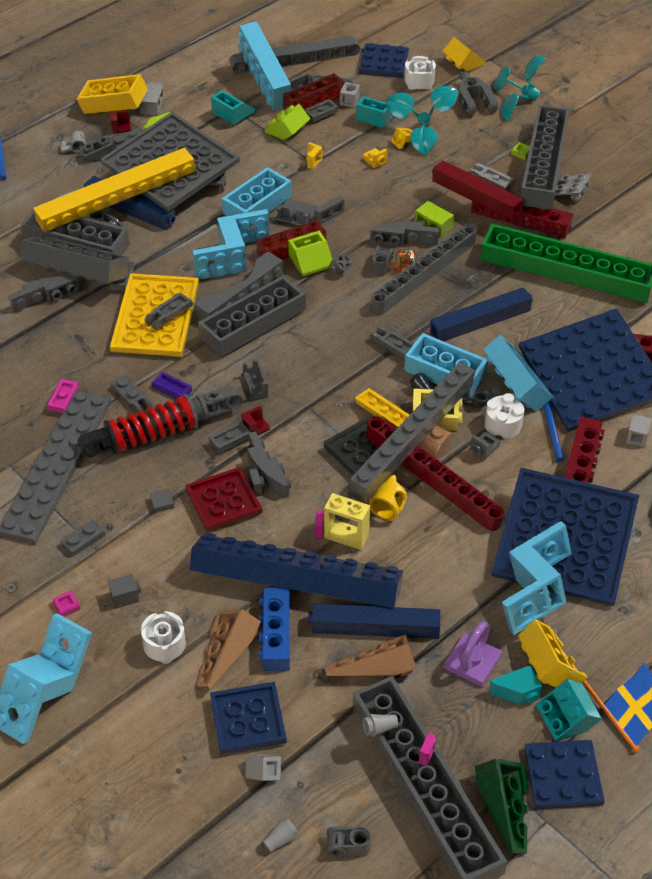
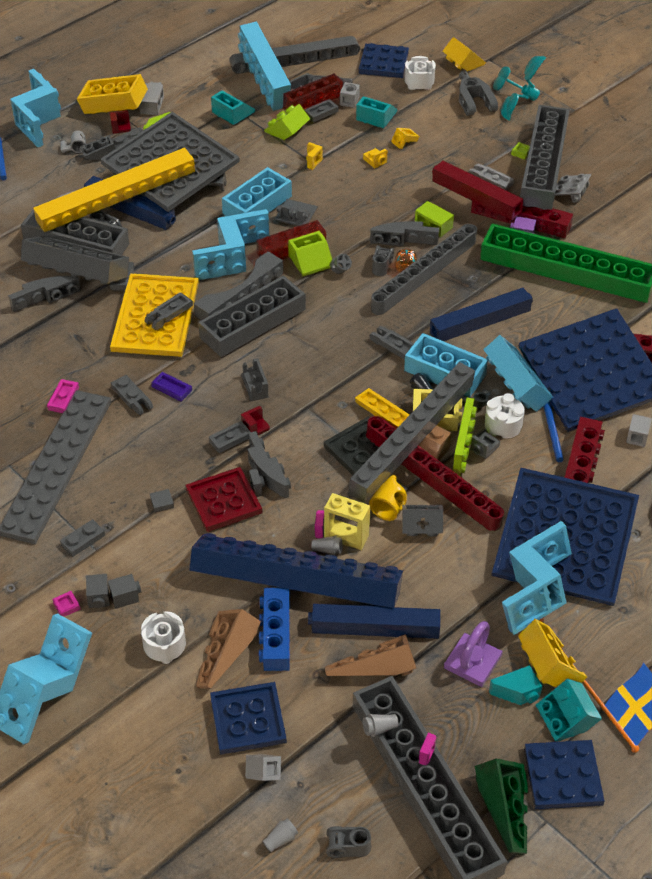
(35, 107): none -> medium azure bracket
(97, 591): none -> dark grey brick
(158, 421): piece -> none
(328, 545): none -> light grey cone
(329, 210): dark grey plate -> none
(412, 516): none -> dark grey brick
(424, 137): teal plant -> none
(464, 438): none -> lime plate
(524, 224): none -> medium lavender brick

